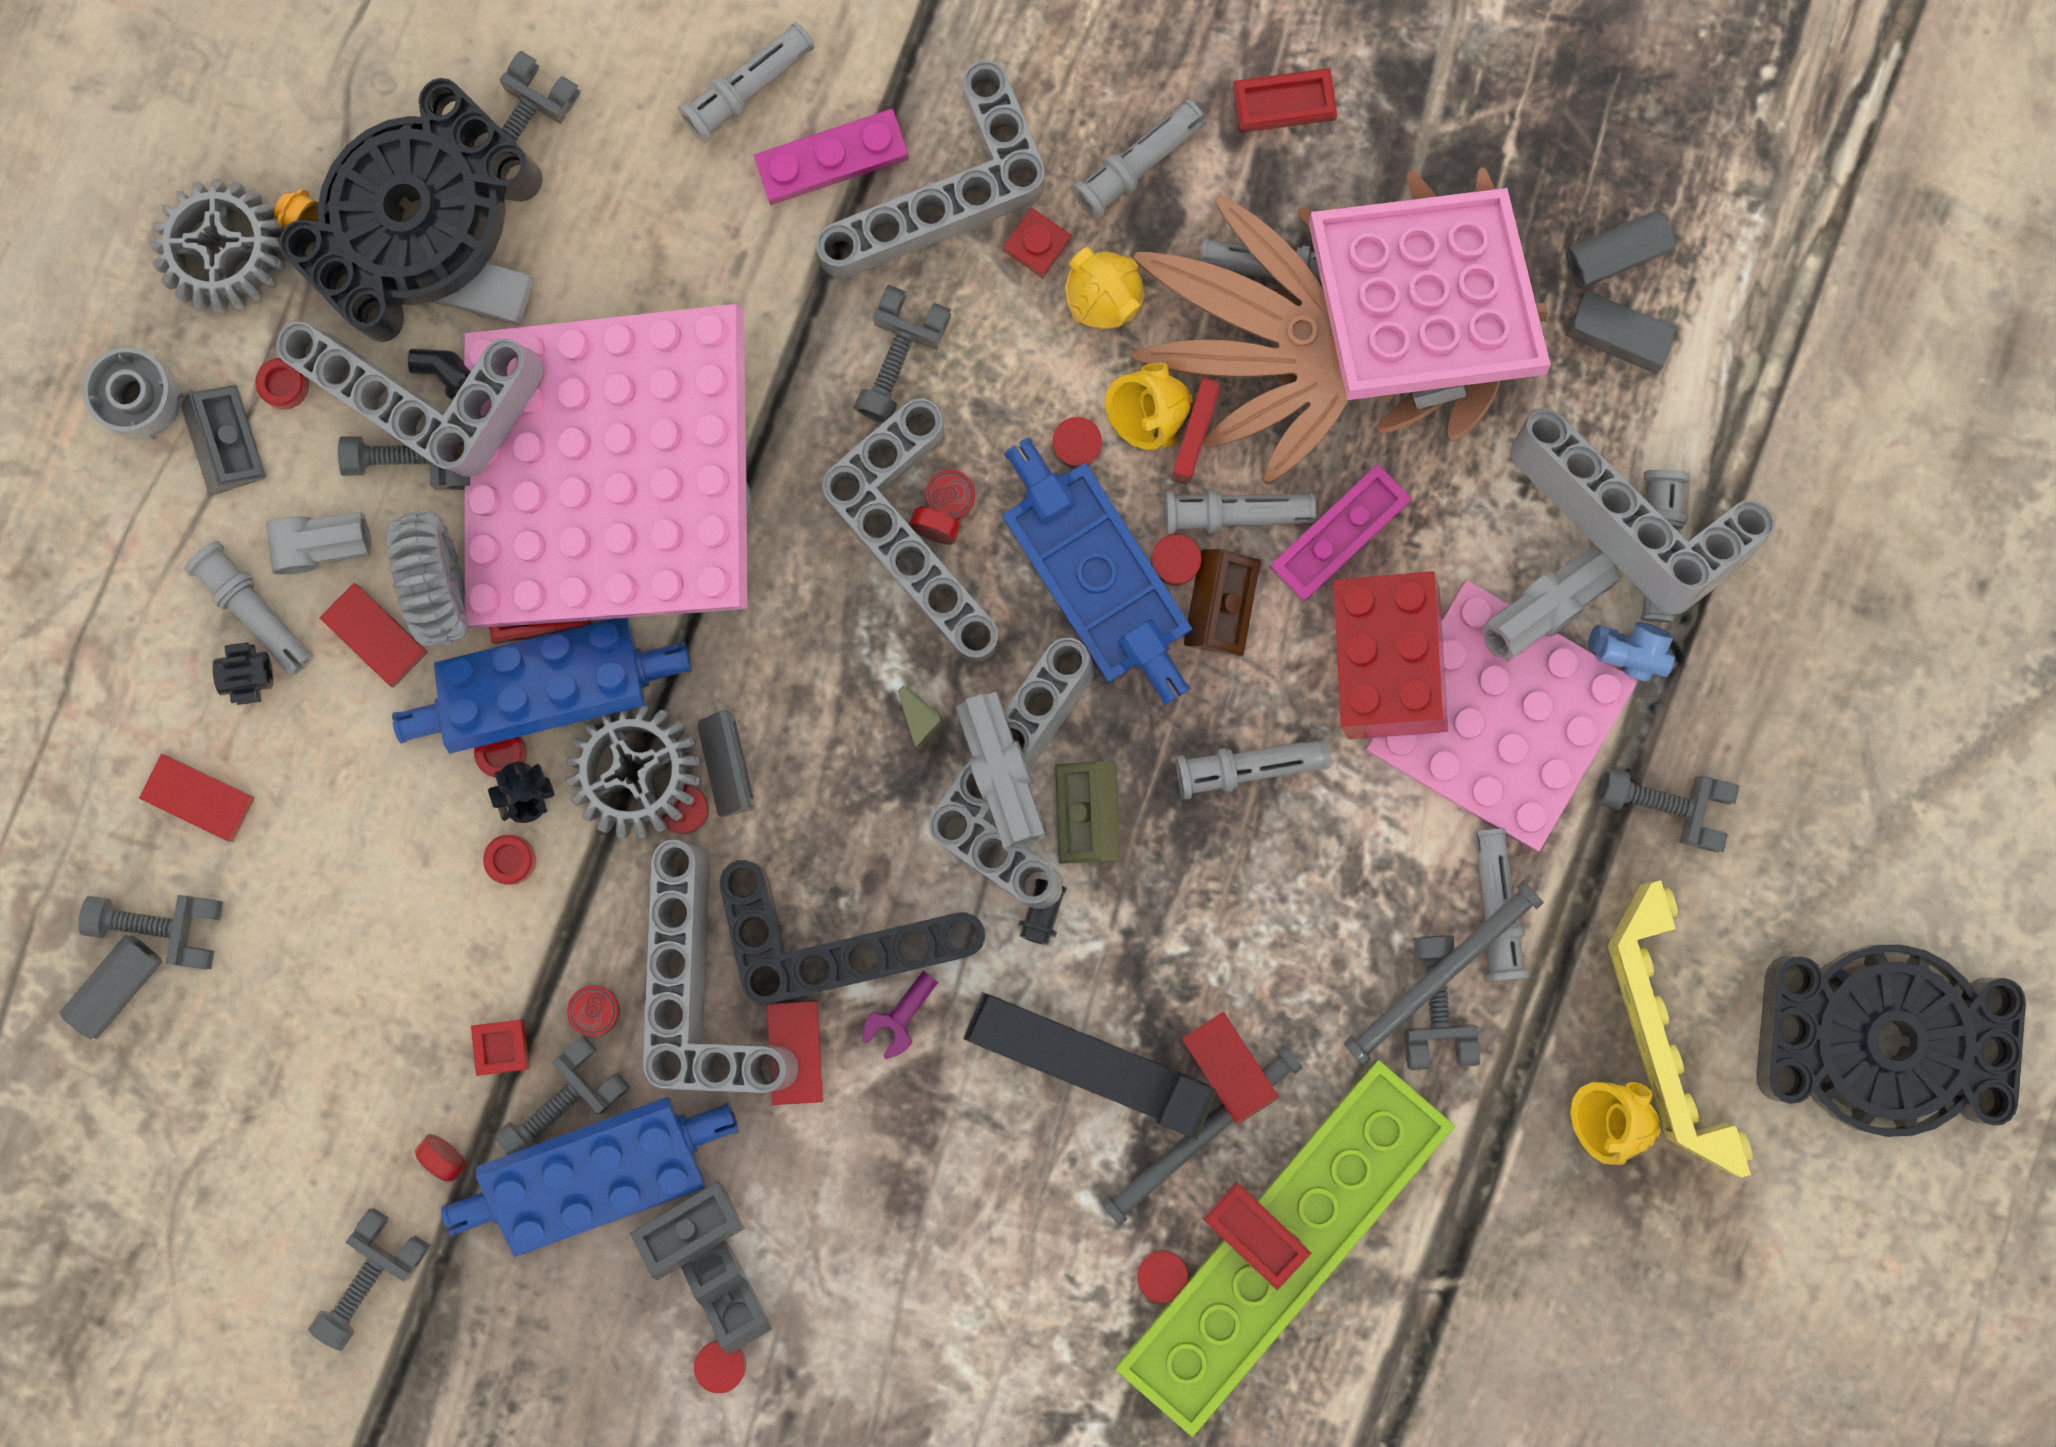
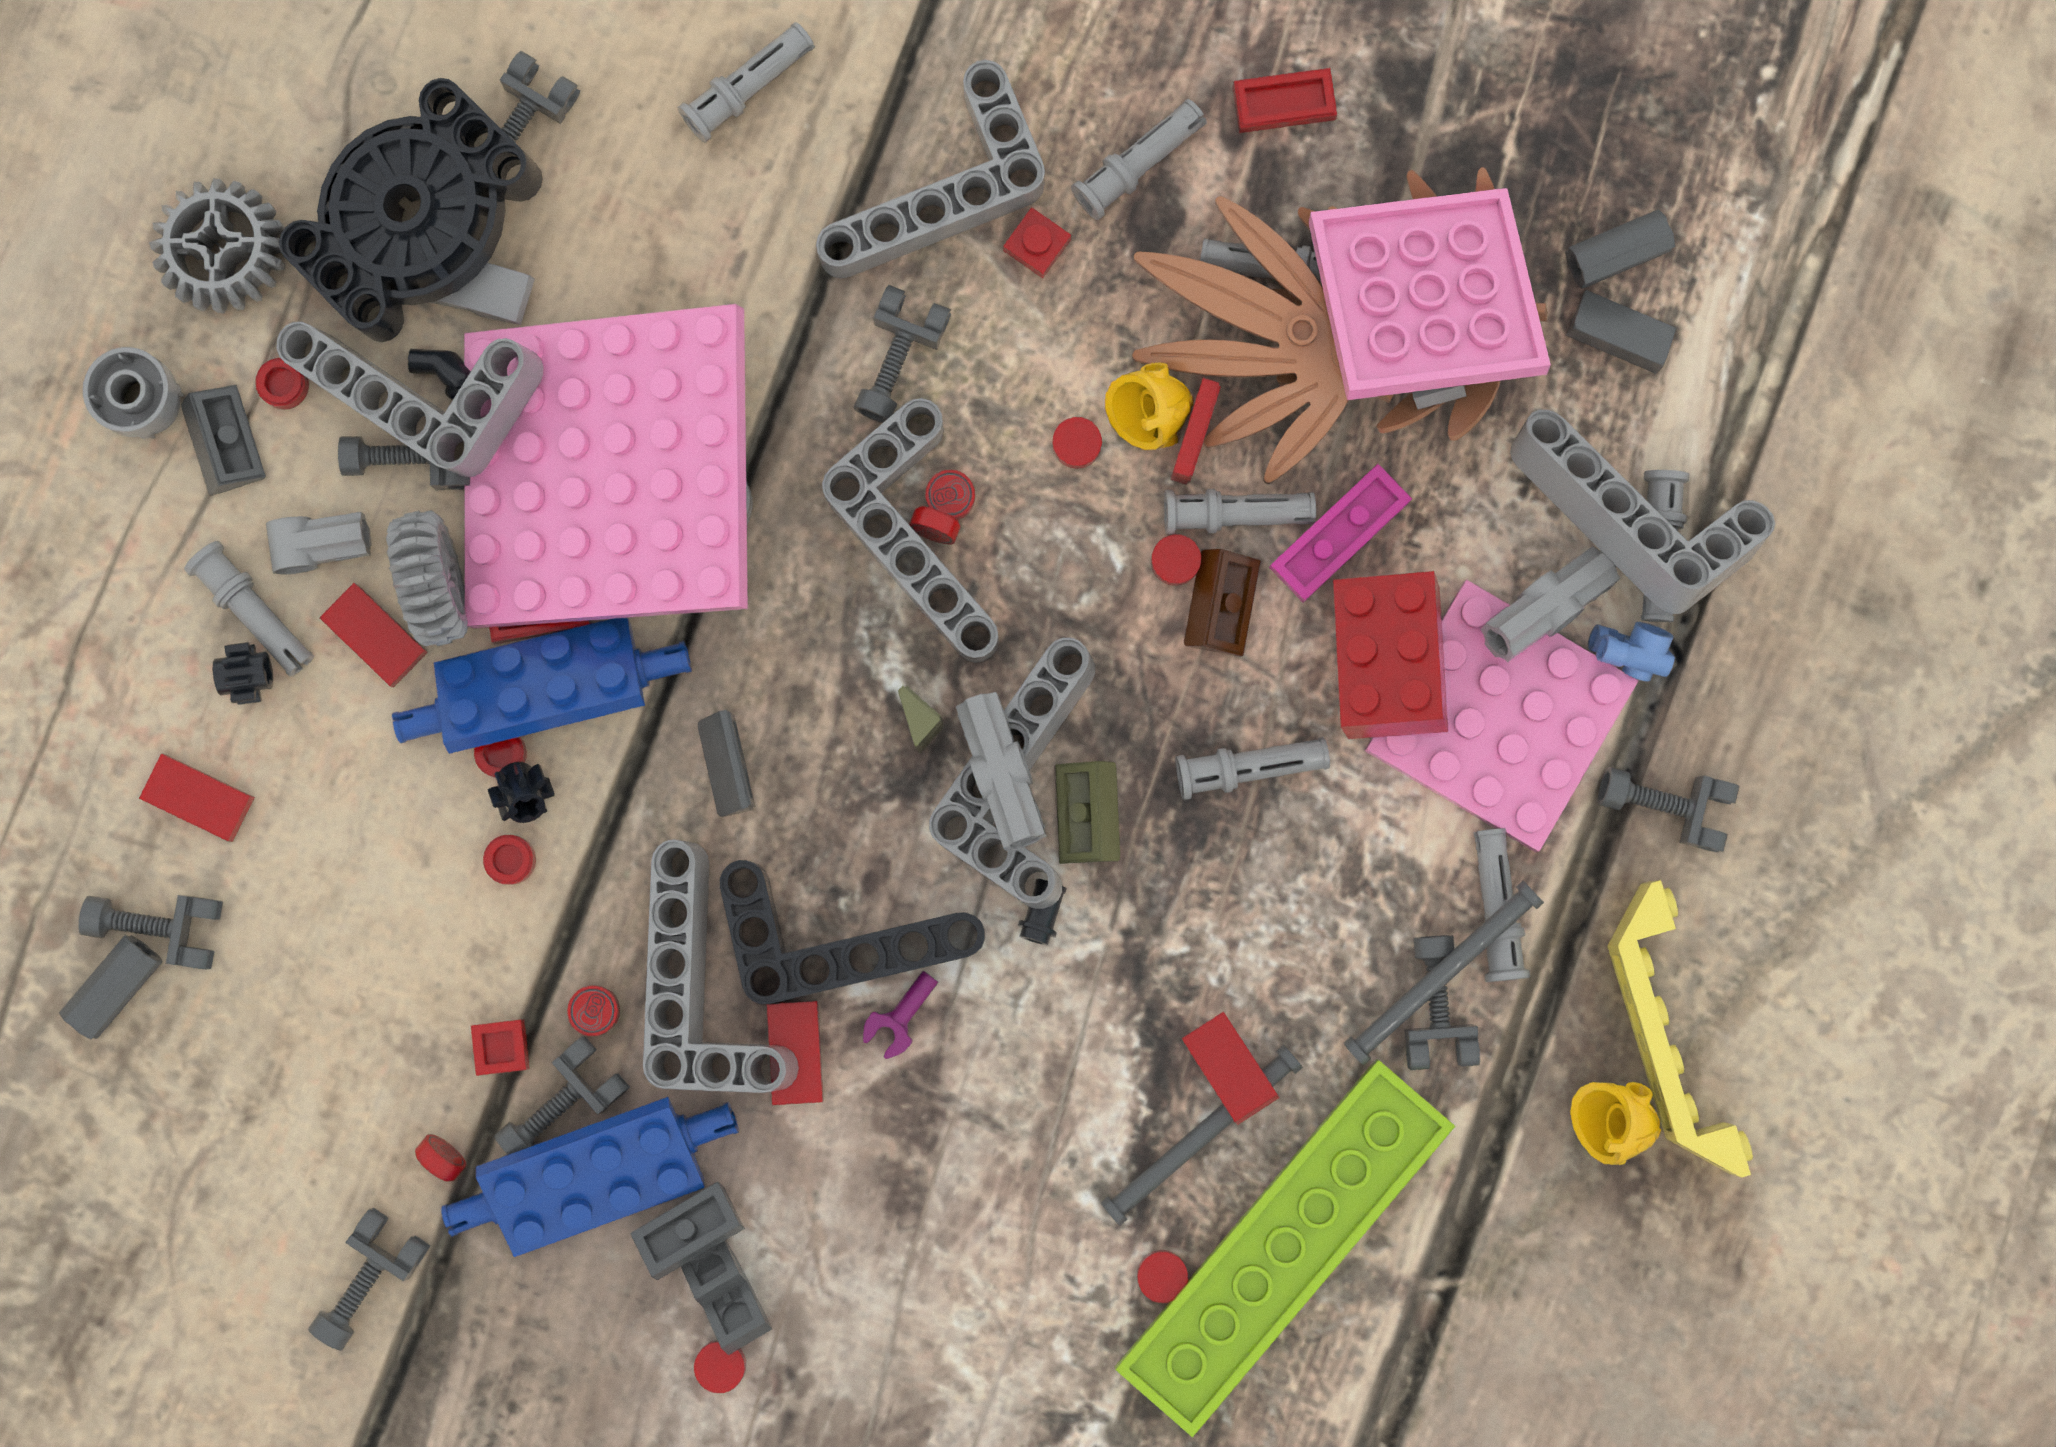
(295, 207): light orange plate -> none
(611, 780): light grey gear -> none
(694, 815): red tile -> none
(831, 156): dark pink plate -> none
(1091, 1064): black beam -> none
(1096, 572): blue plate -> none
(1103, 289): yellow helmet -> none
(1256, 1235): red tile -> none
(1841, 1033): black piece -> none

